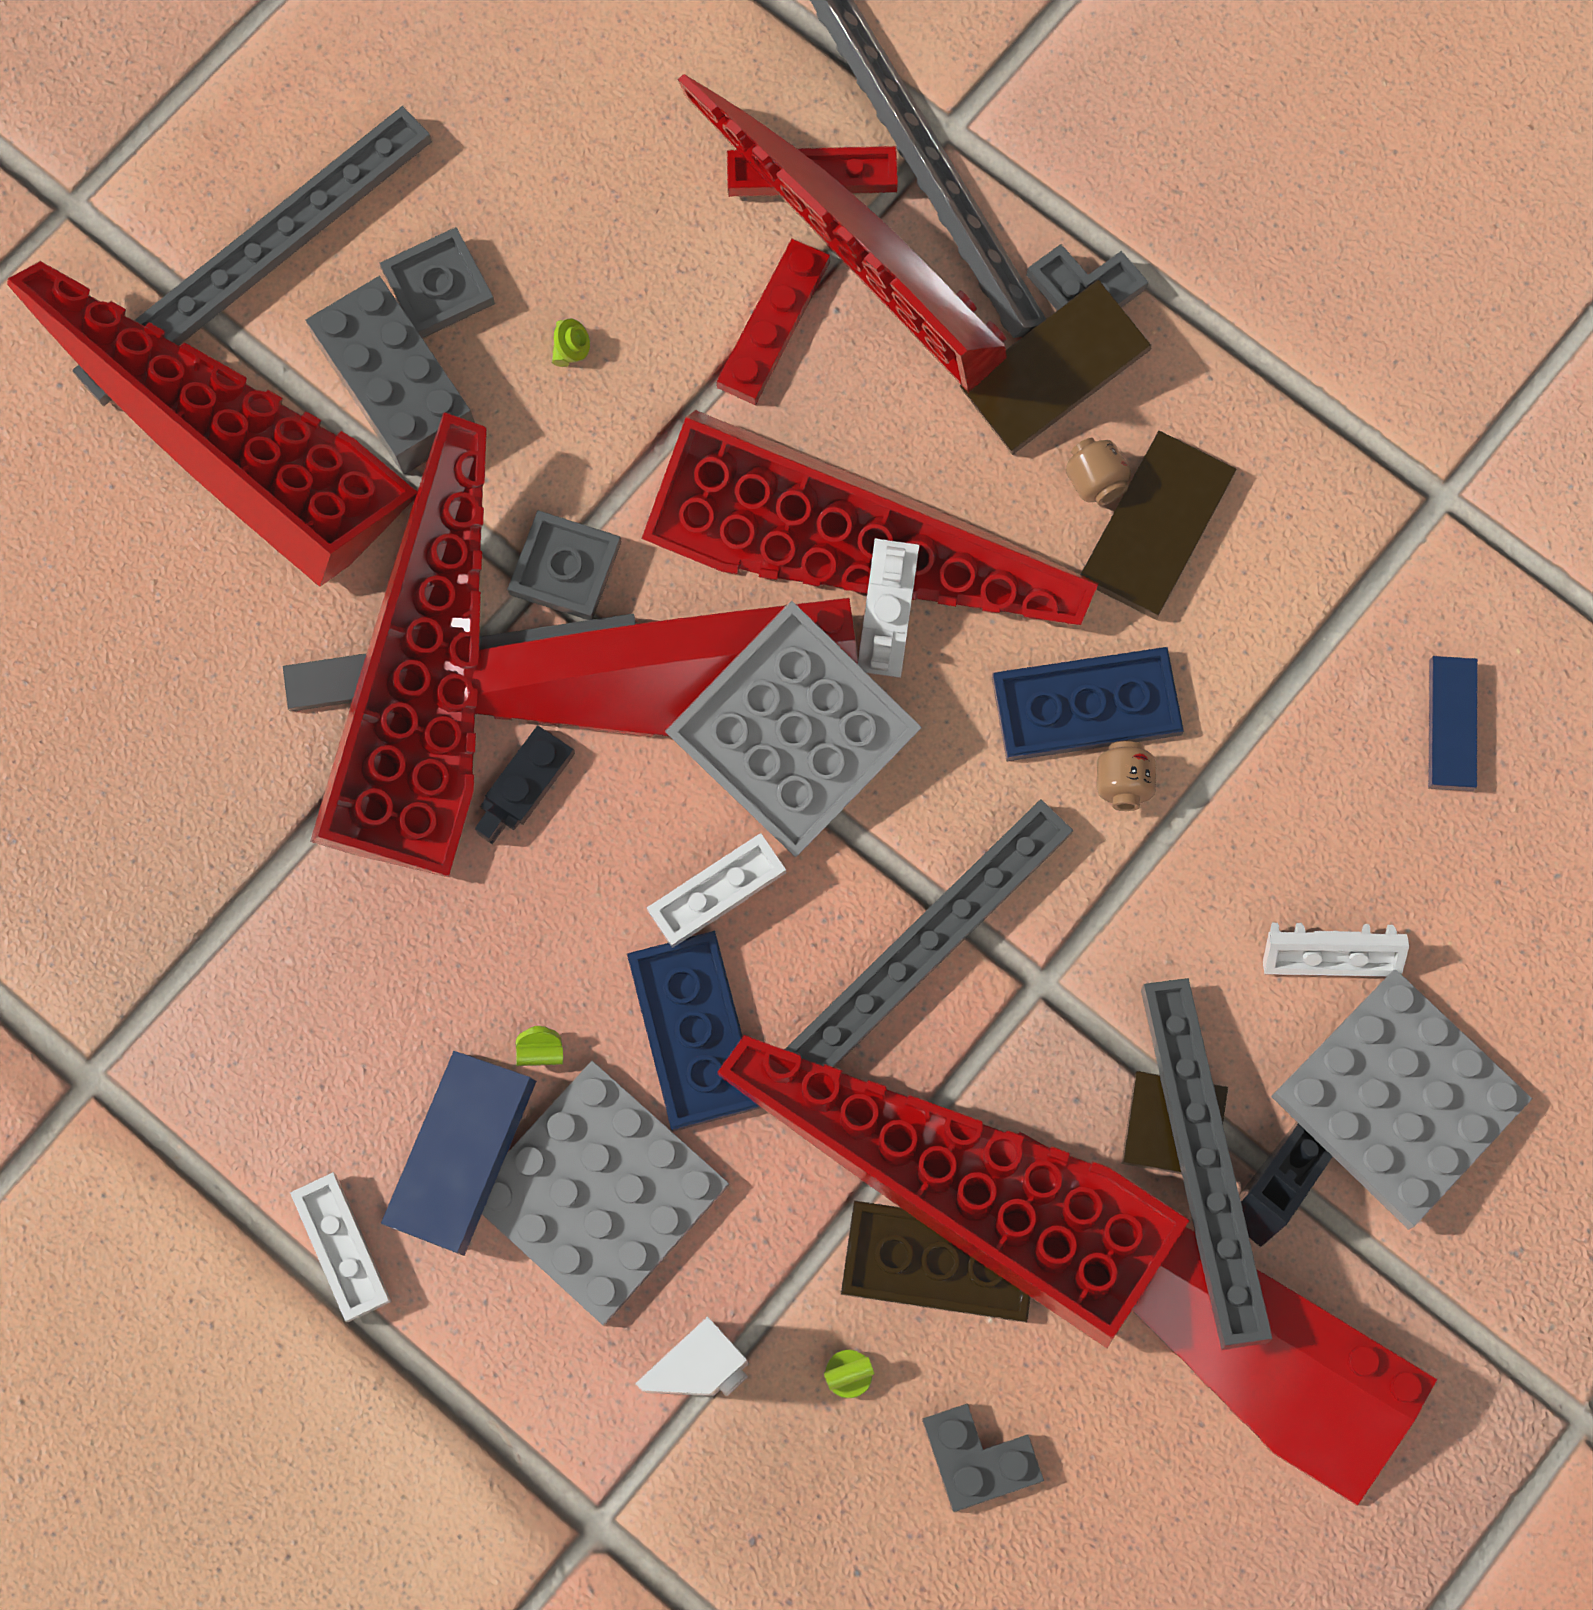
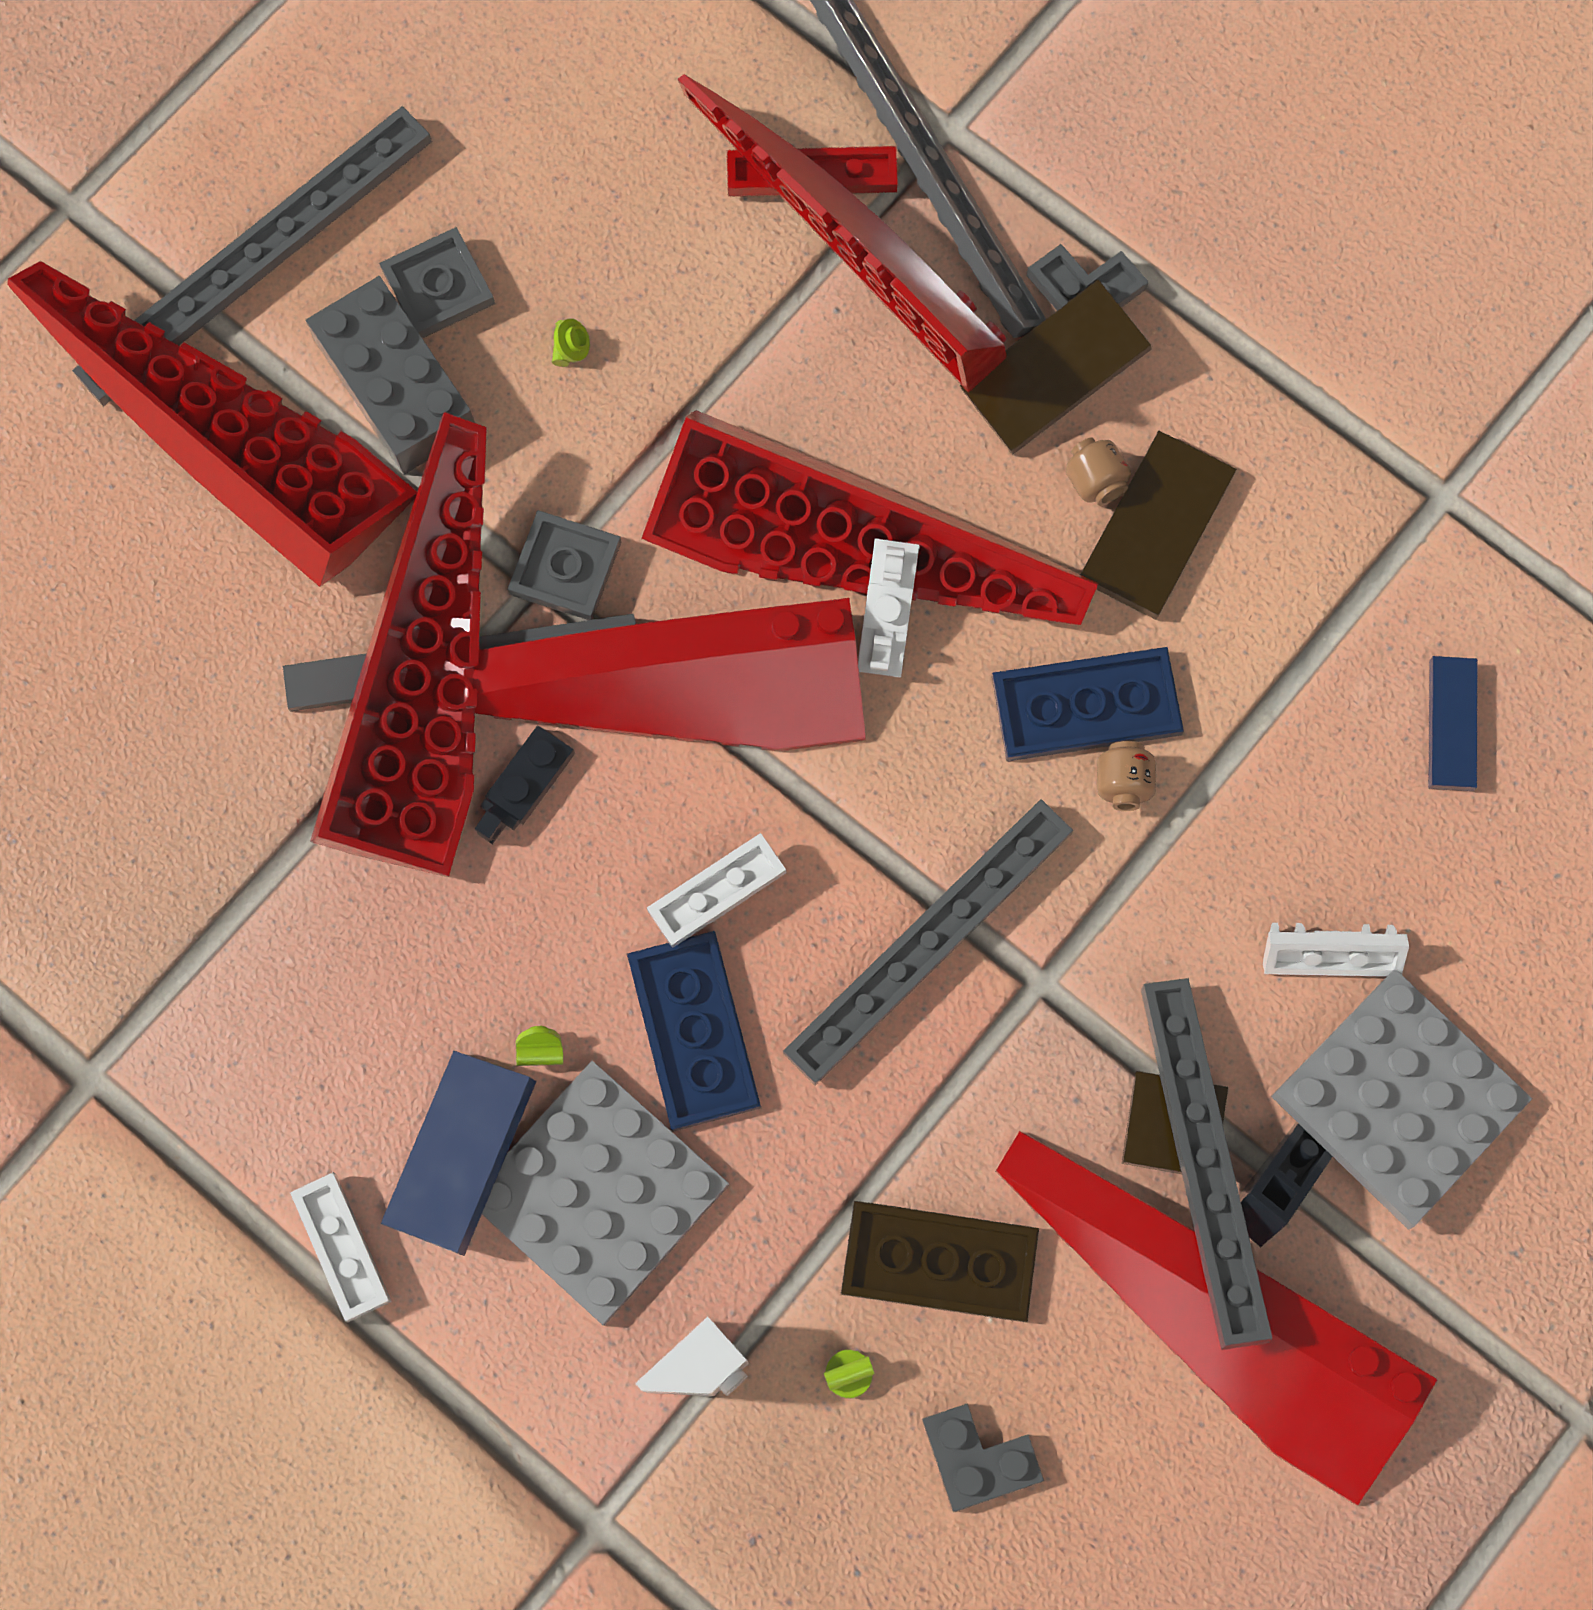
(773, 321): red plate -> none
(793, 729): light grey plate -> none
(1026, 1211): red wedge -> none

